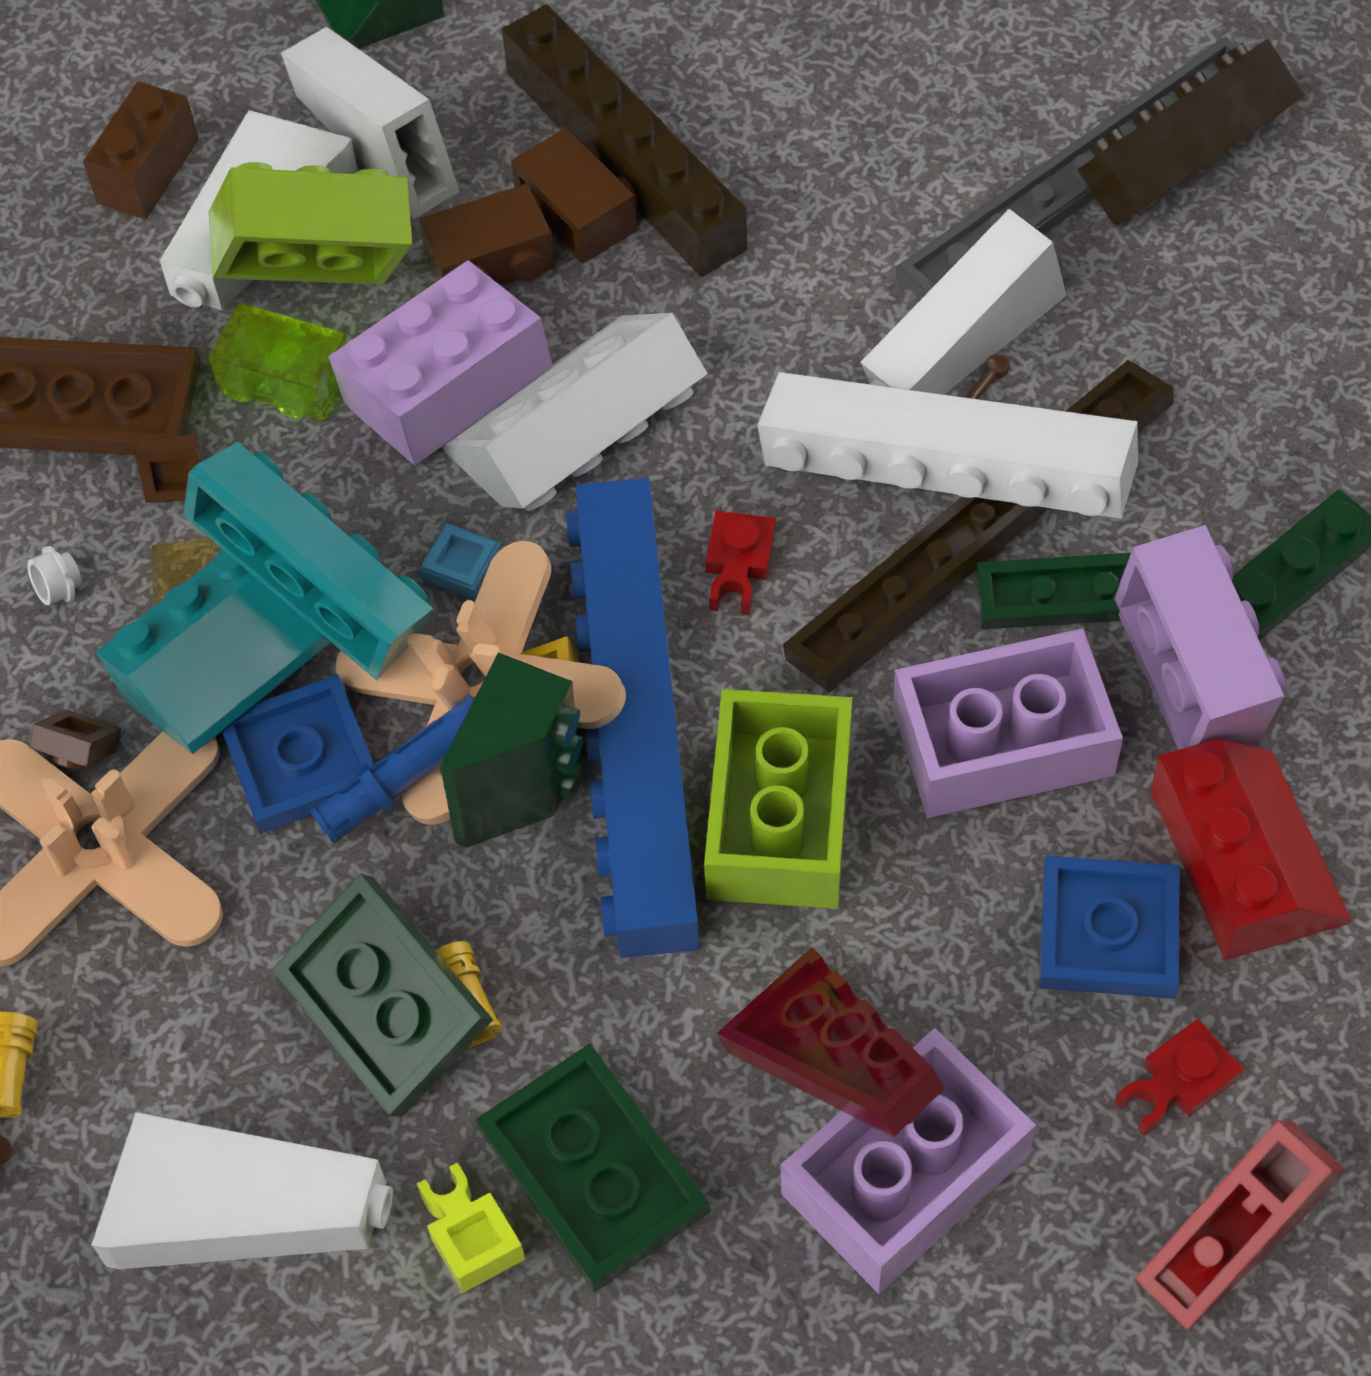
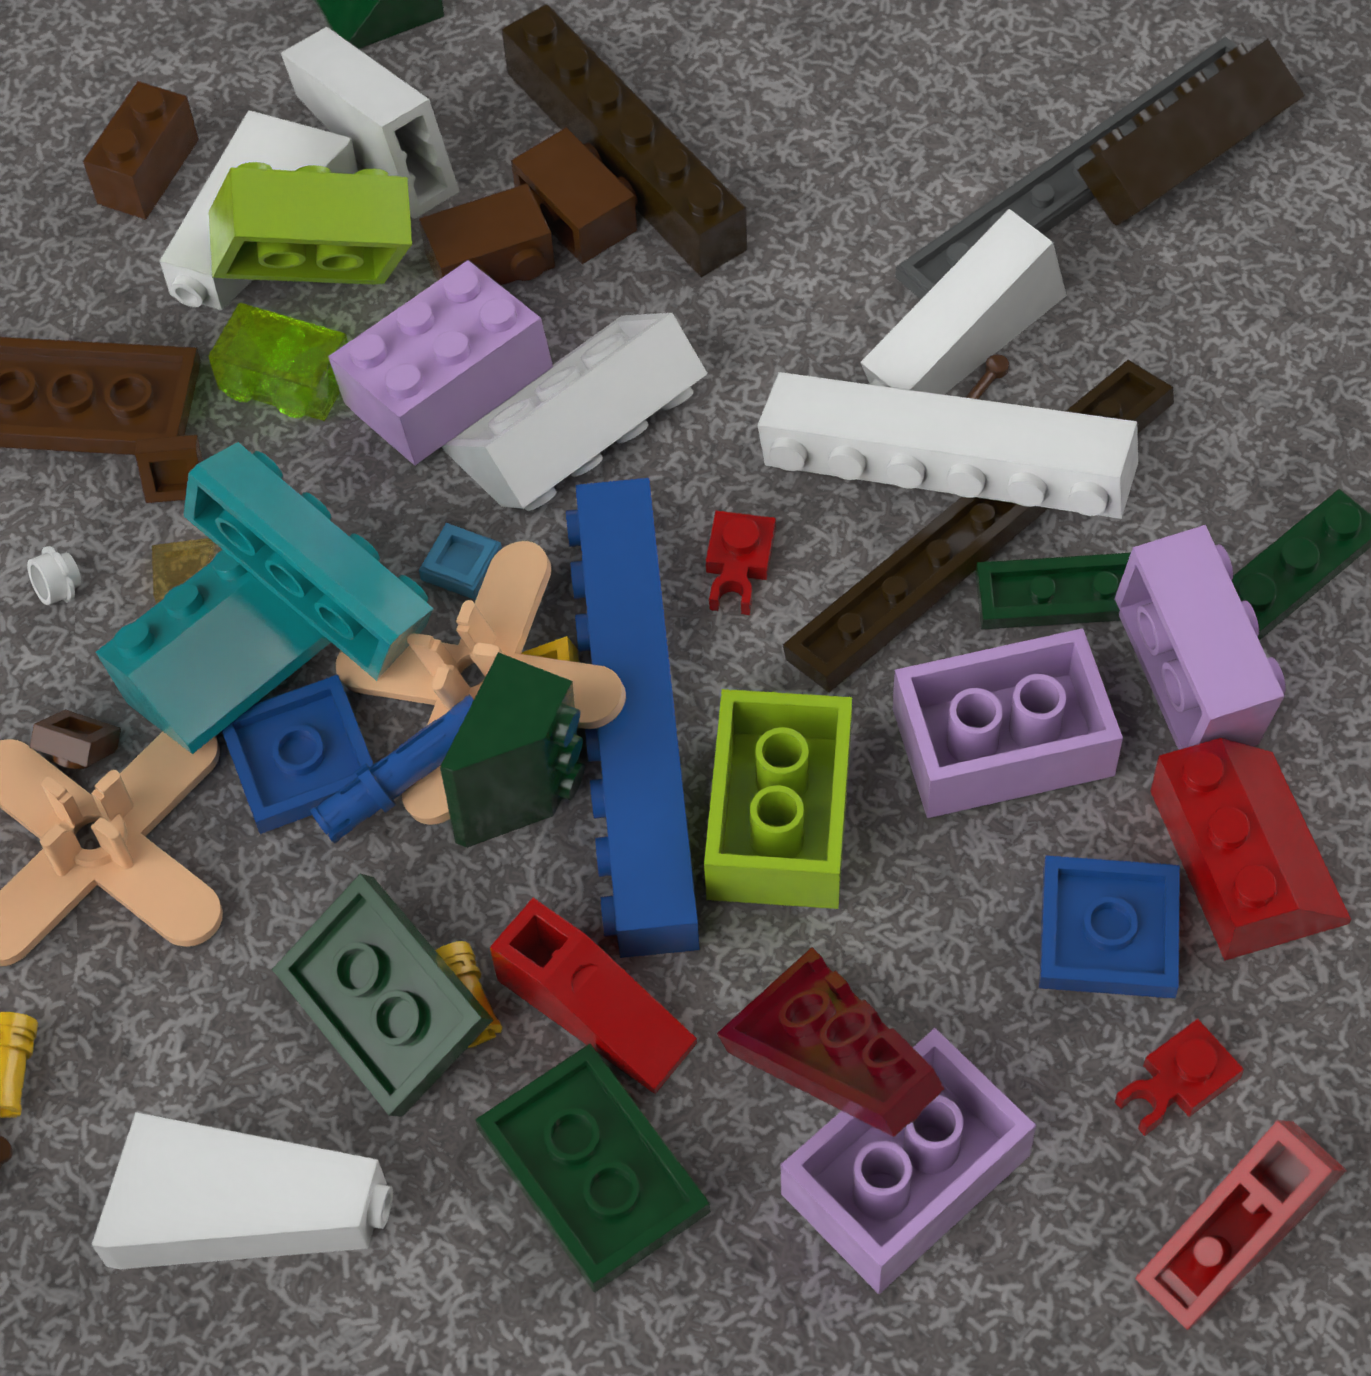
(470, 1235): neon yellow plate -> none
(589, 995): none -> red slope

